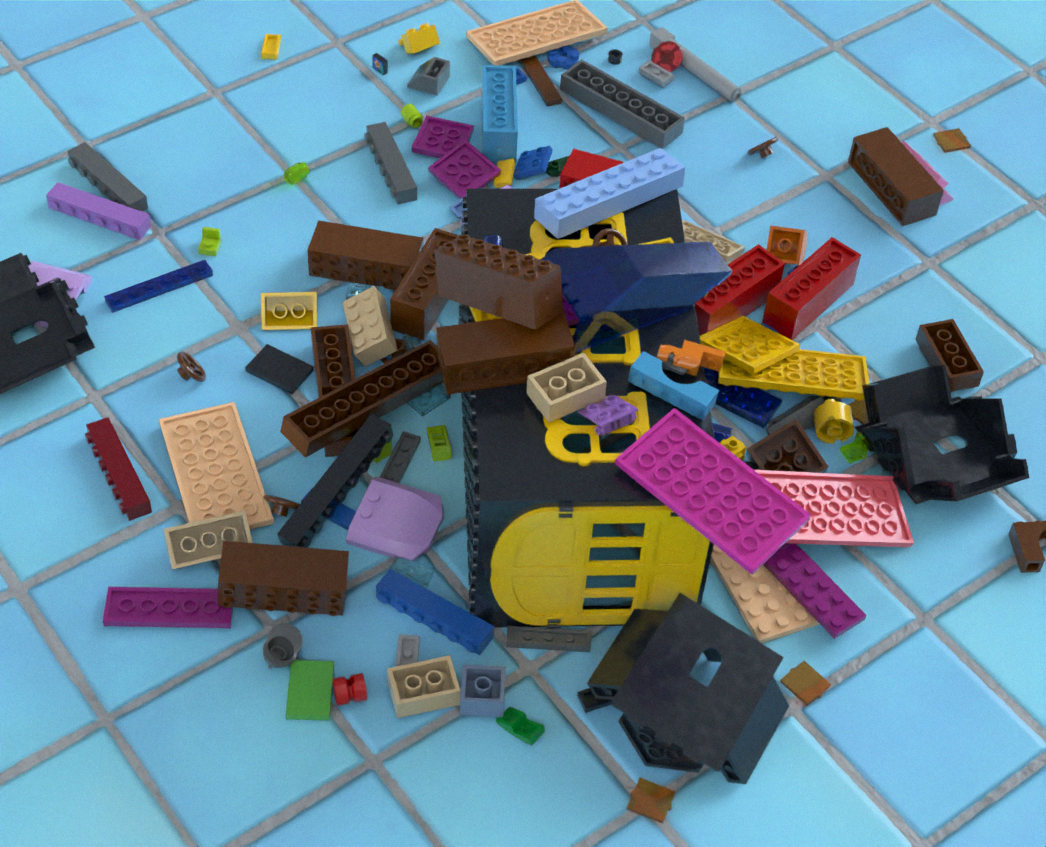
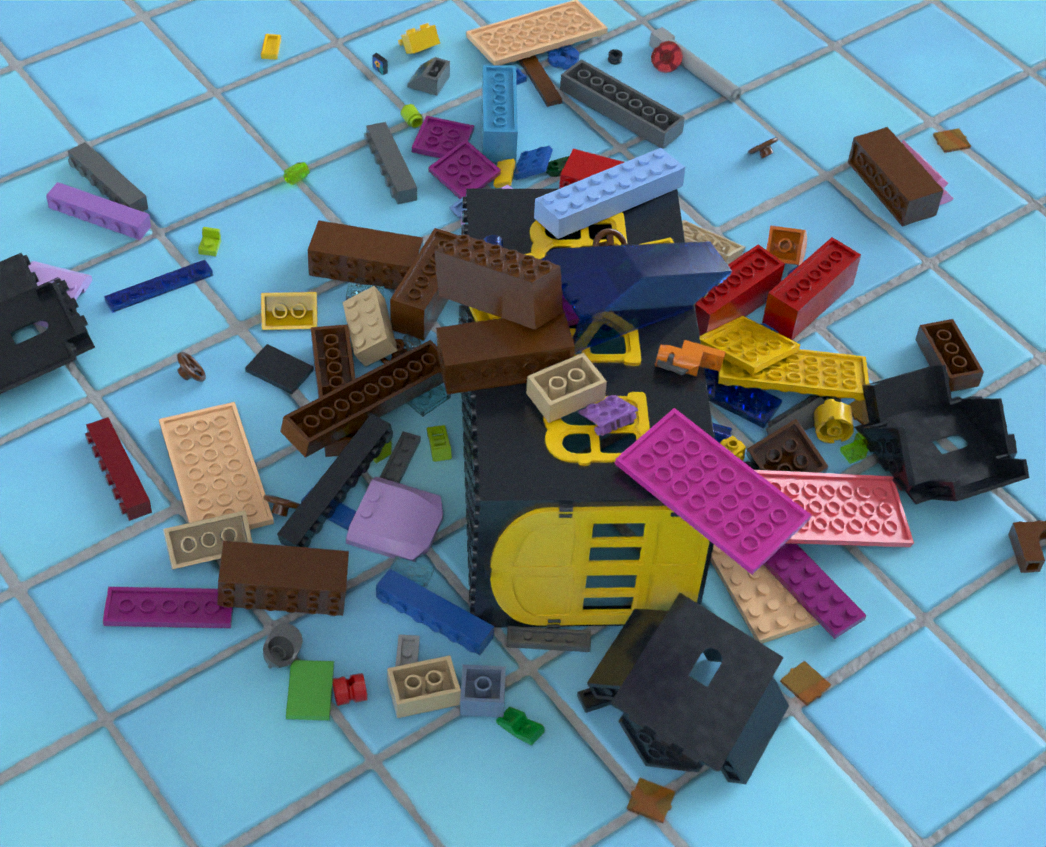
(656, 73): light grey plate -> none
(692, 398): dark azure arch -> none

